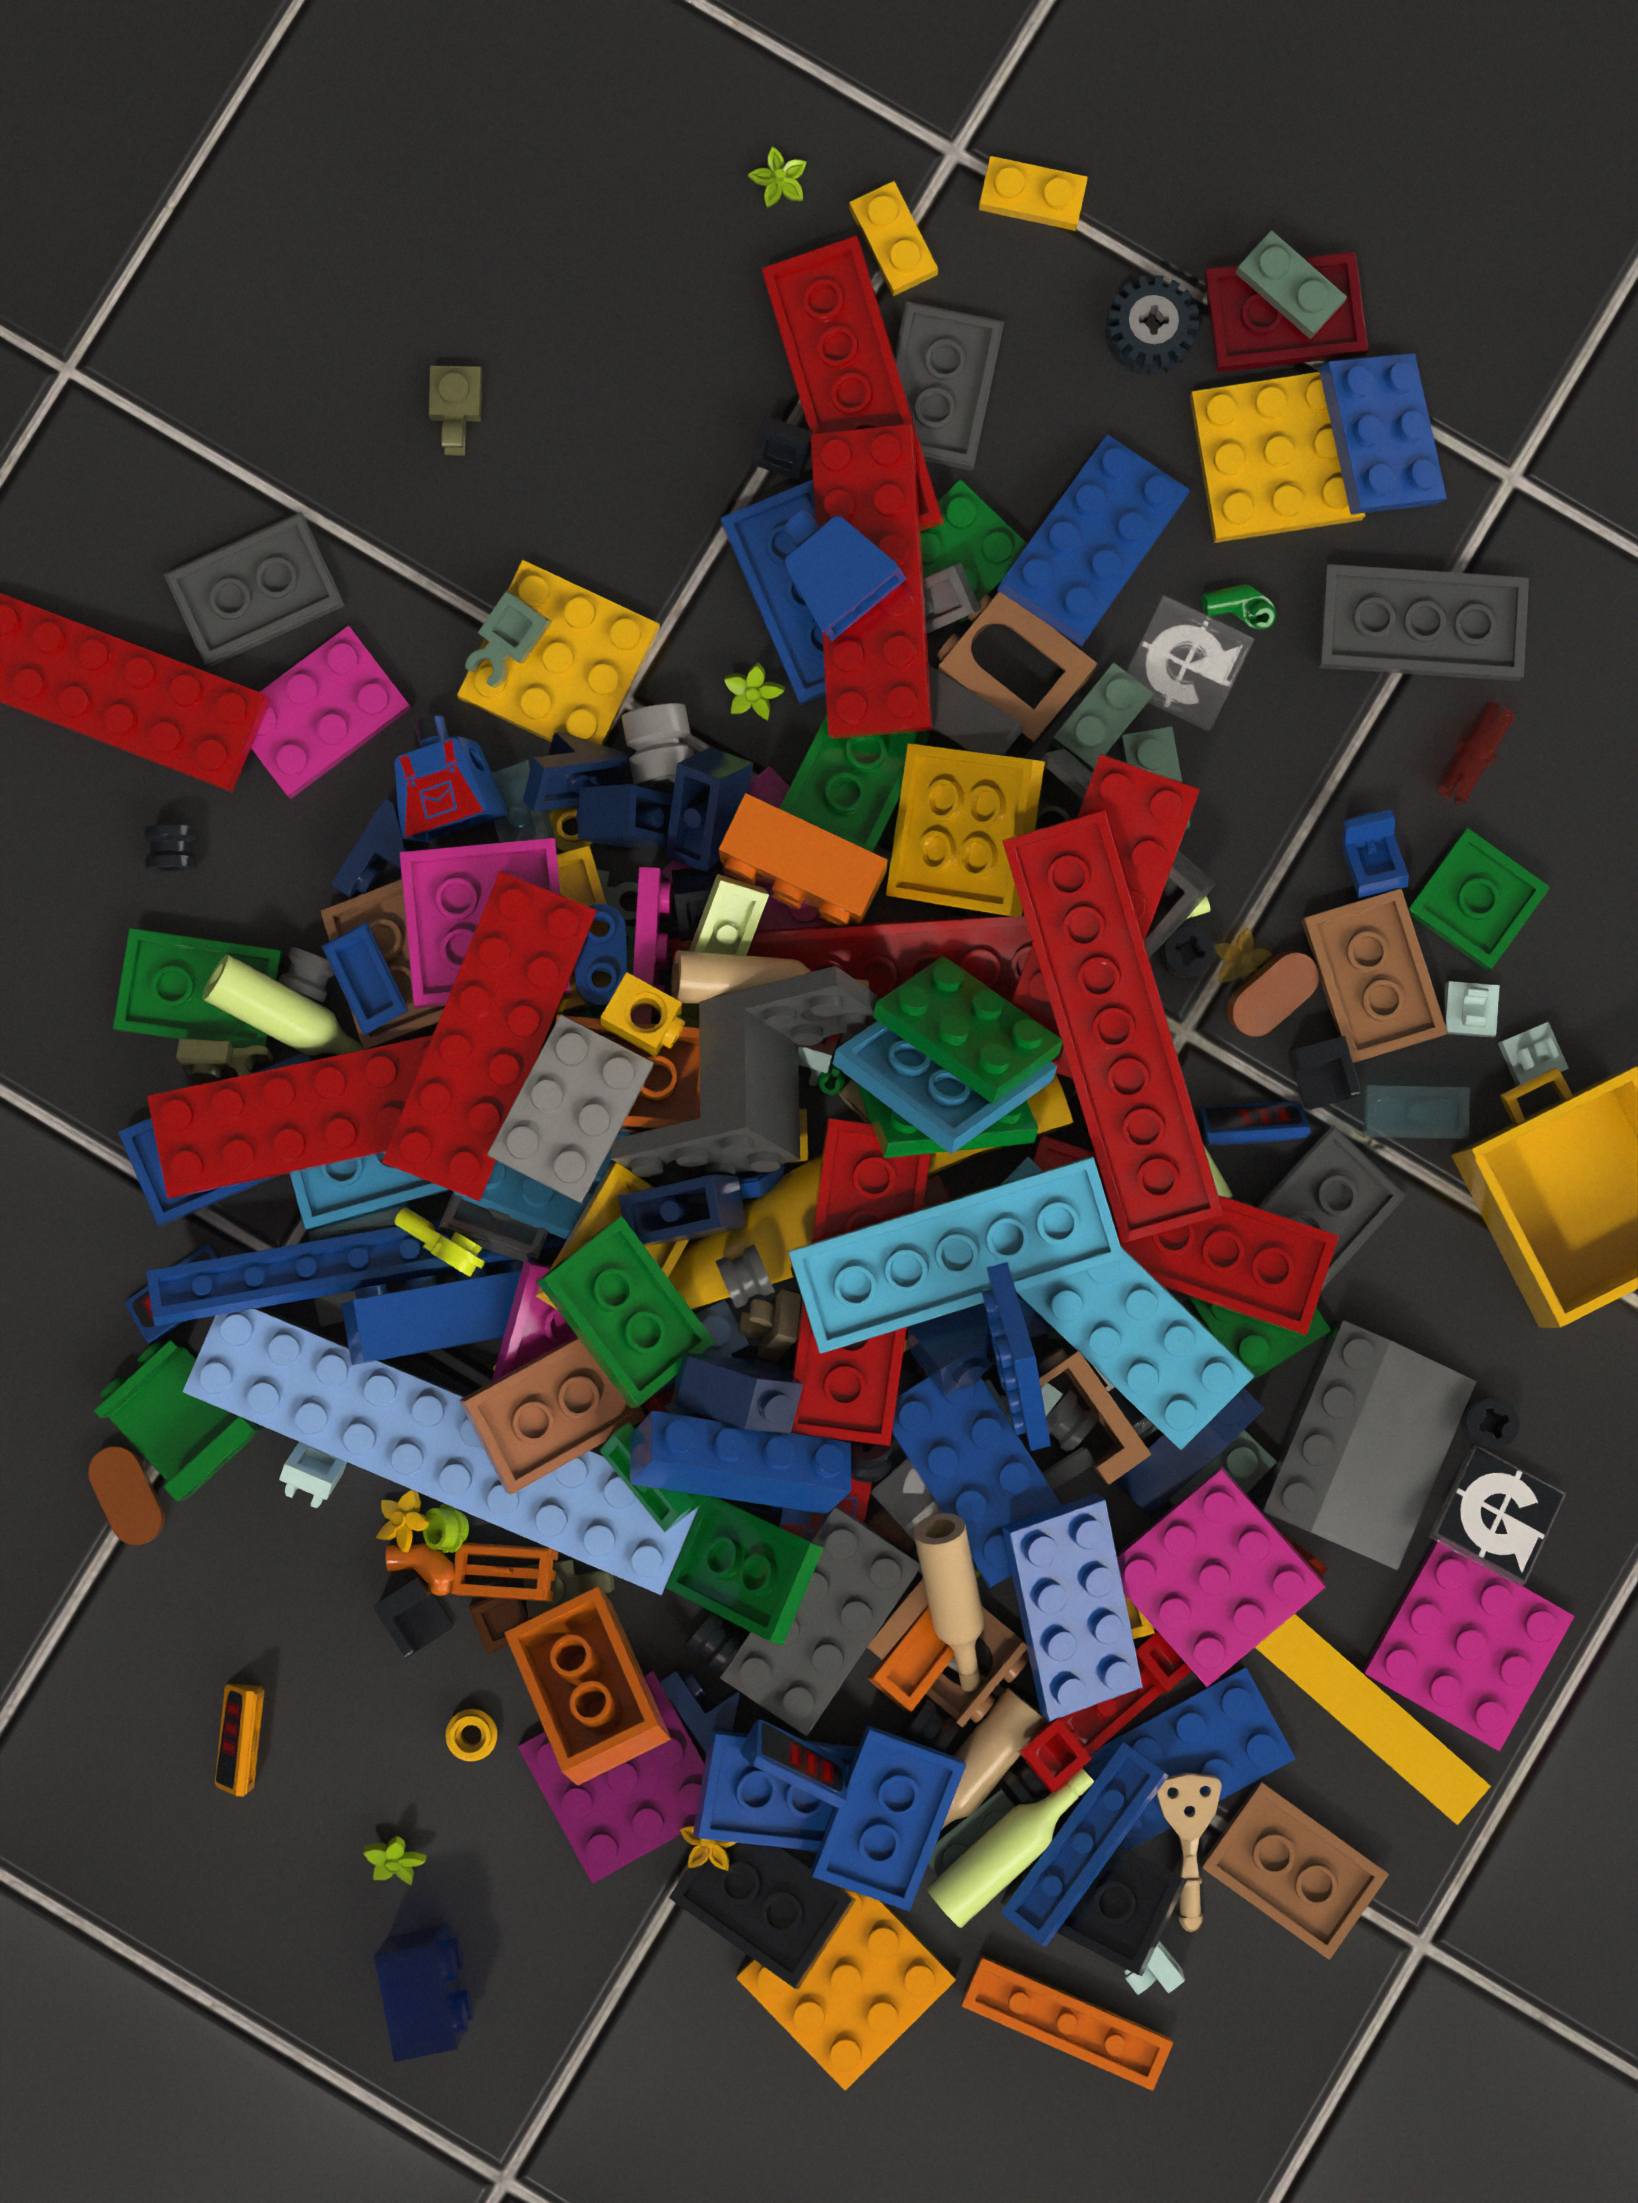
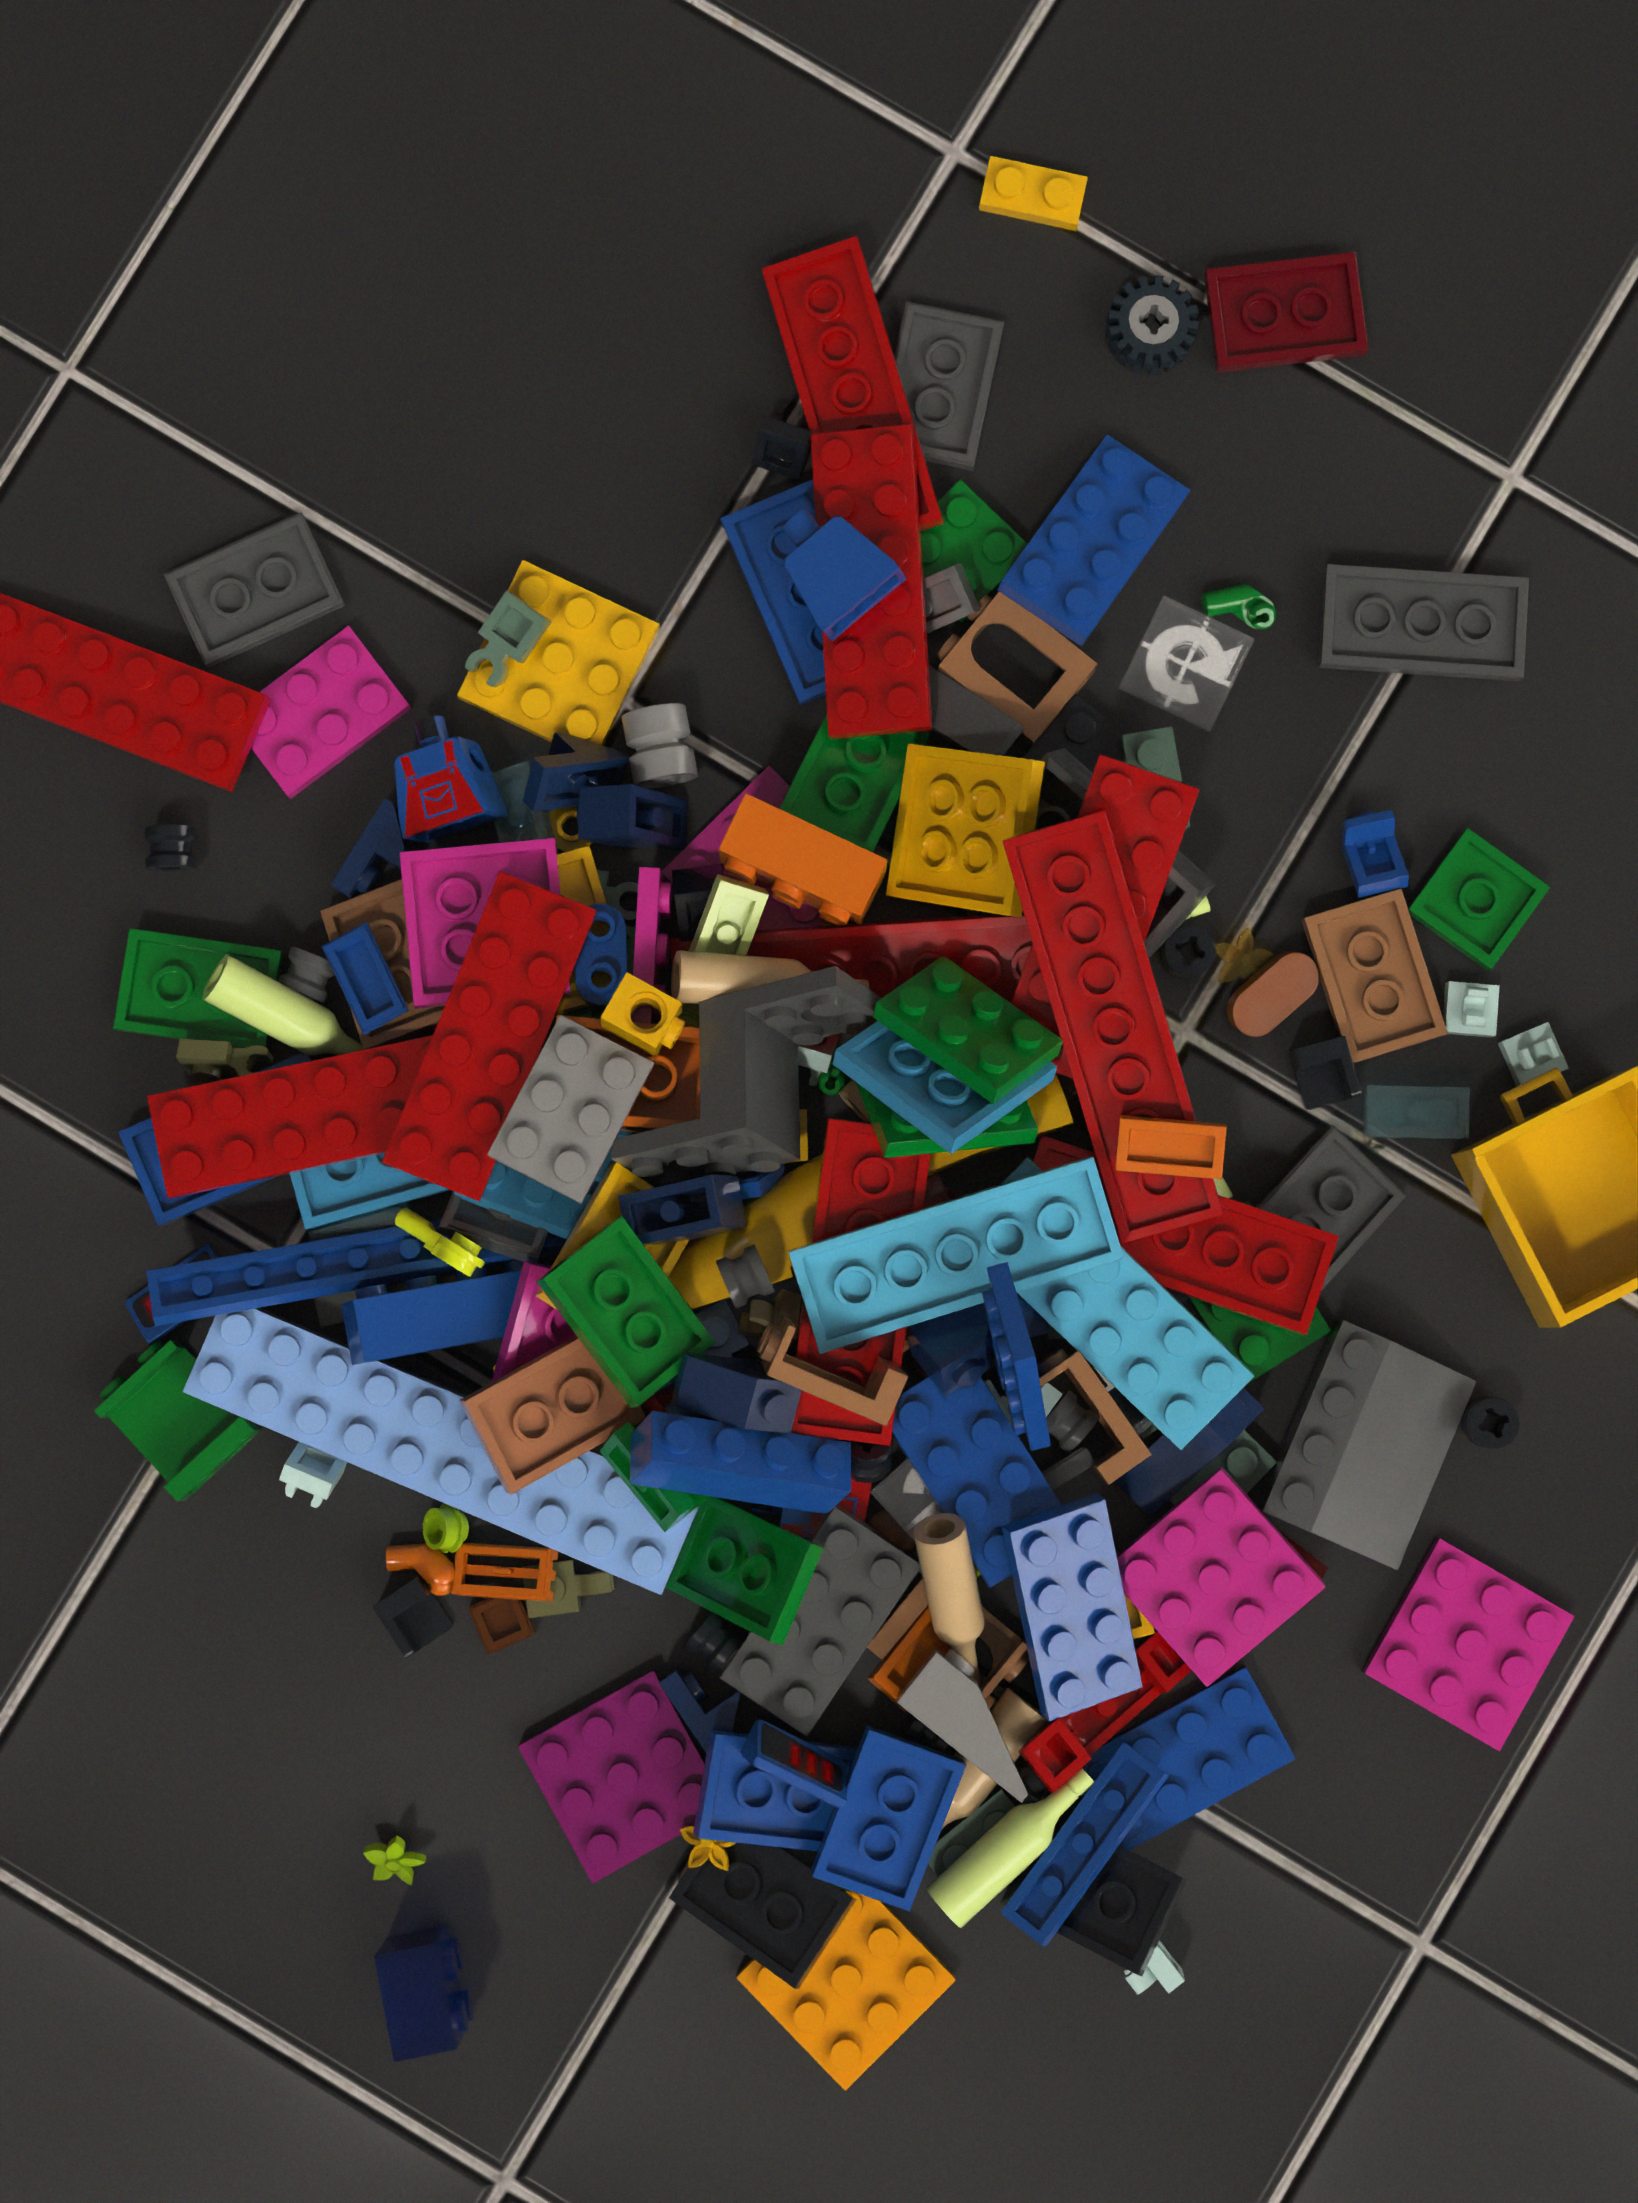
(126, 1495): dark orange tile -> none
(239, 1738): light orange slope -> none
(403, 1519): yellow plant -> none
(454, 399): olive plate -> none
(456, 1741): yellow plate -> none
(587, 1686): orange brick -> none
(703, 806): dark blue slope -> none
(752, 691): lime plant -> none
(779, 178): lime plant -> none
(873, 1401): none -> medium nougat panel
(893, 238): yellow plate -> none
(955, 1709): none -> light grey slope
(1067, 2022): orange plate -> none
(1102, 716): sand green plate -> none
(1171, 1147): none -> orange tile
(1189, 1830): tan piece -> none
(1253, 1123): slope -> none
(1269, 458): yellow plate -> none
(1291, 284): sand green plate -> none
(1294, 1869): medium nougat plate -> none
(1374, 1718): yellow tile -> none
(1382, 433): blue plate -> none
(1476, 753): clear red pin -> none
(1497, 1515): tile -> none

